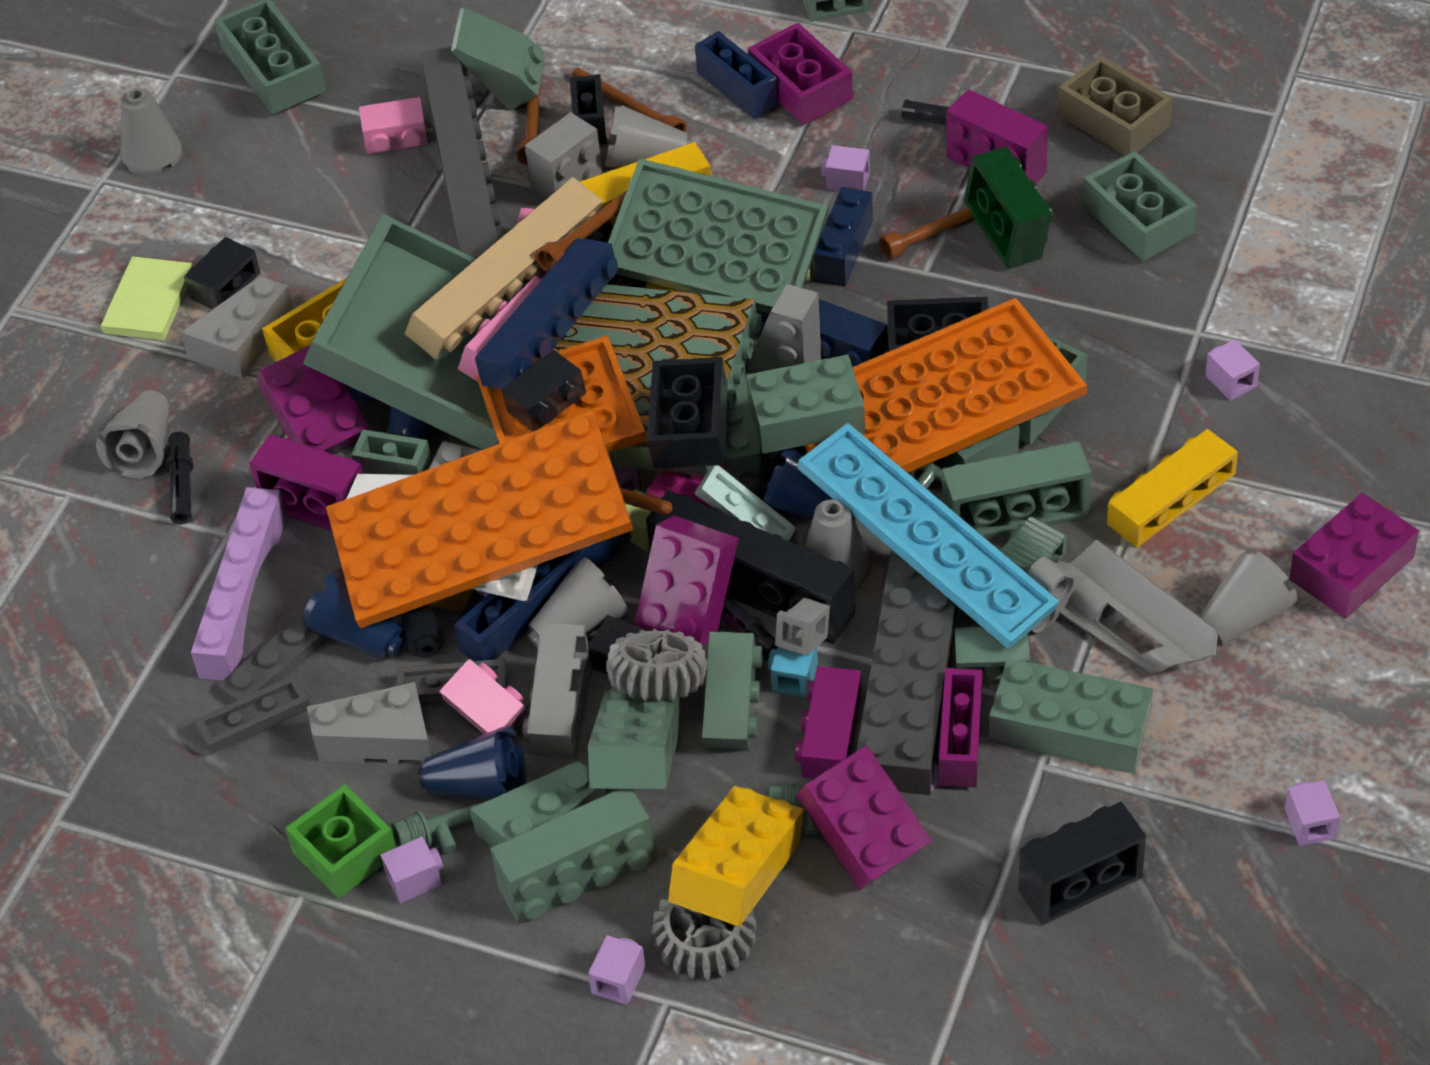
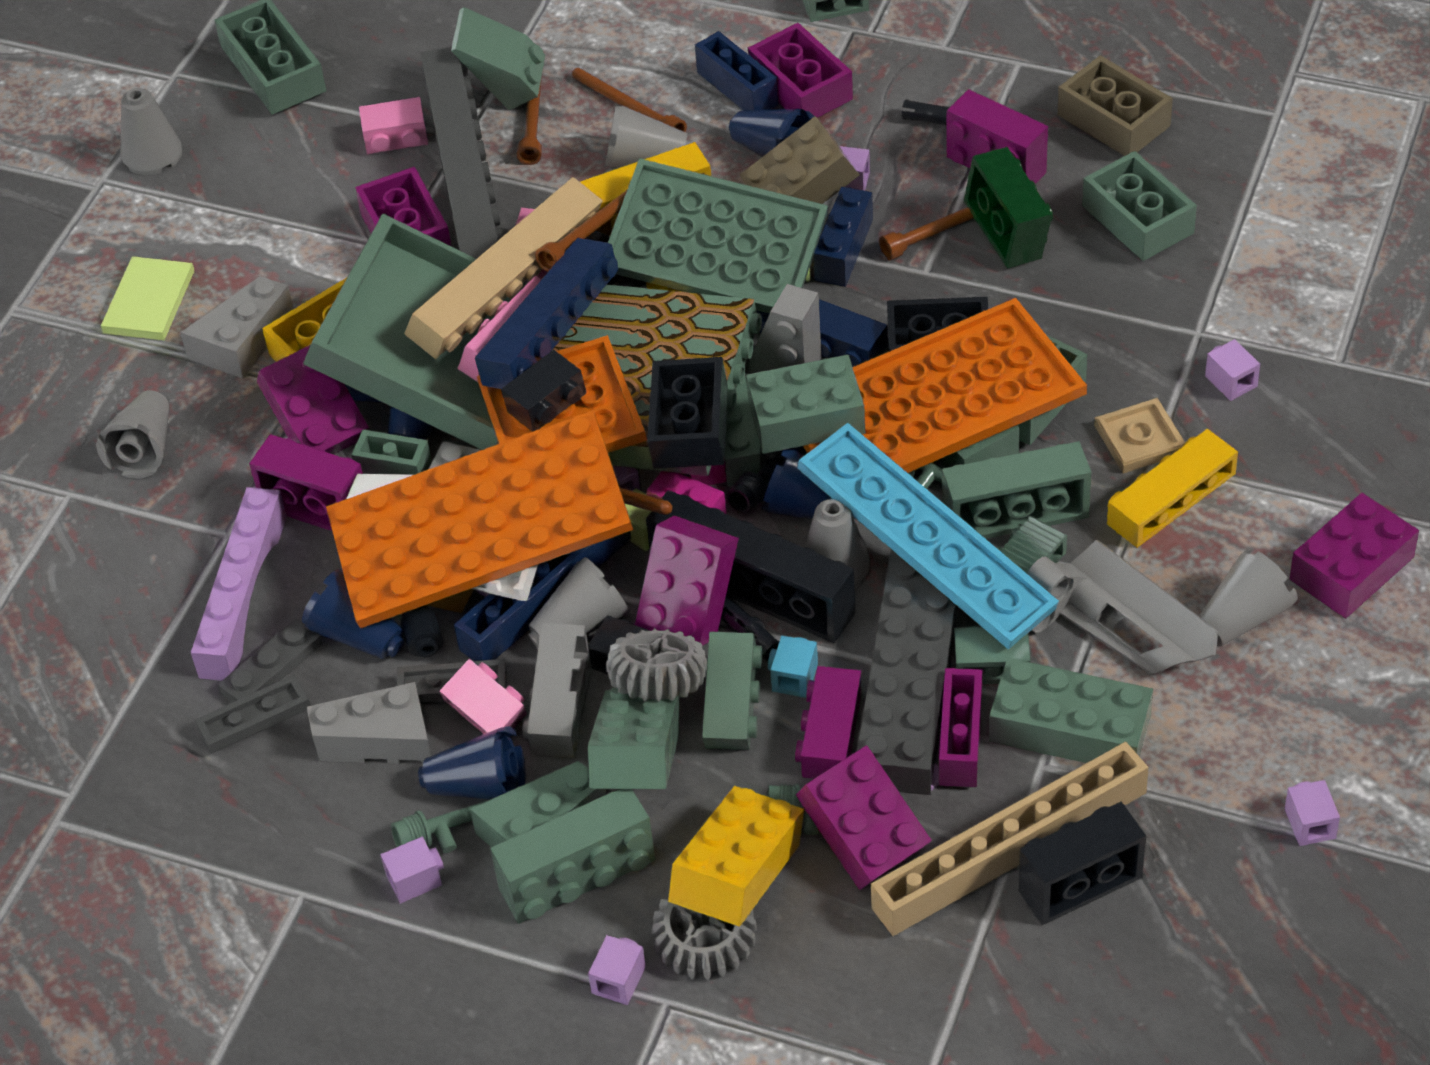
(179, 466): black pin -> none
(222, 273): black brick -> none
(340, 840): bright green brick -> none
(405, 200): none -> magenta brick
(563, 152): light grey brick -> none
(589, 103): black brick -> none
(734, 499): light aqua plate -> none
(766, 129): none -> dark blue cone
(802, 626): light grey brick -> none
(803, 166): none -> dark tan brick
(995, 843): none -> tan brick
(1139, 435): none -> tan tile

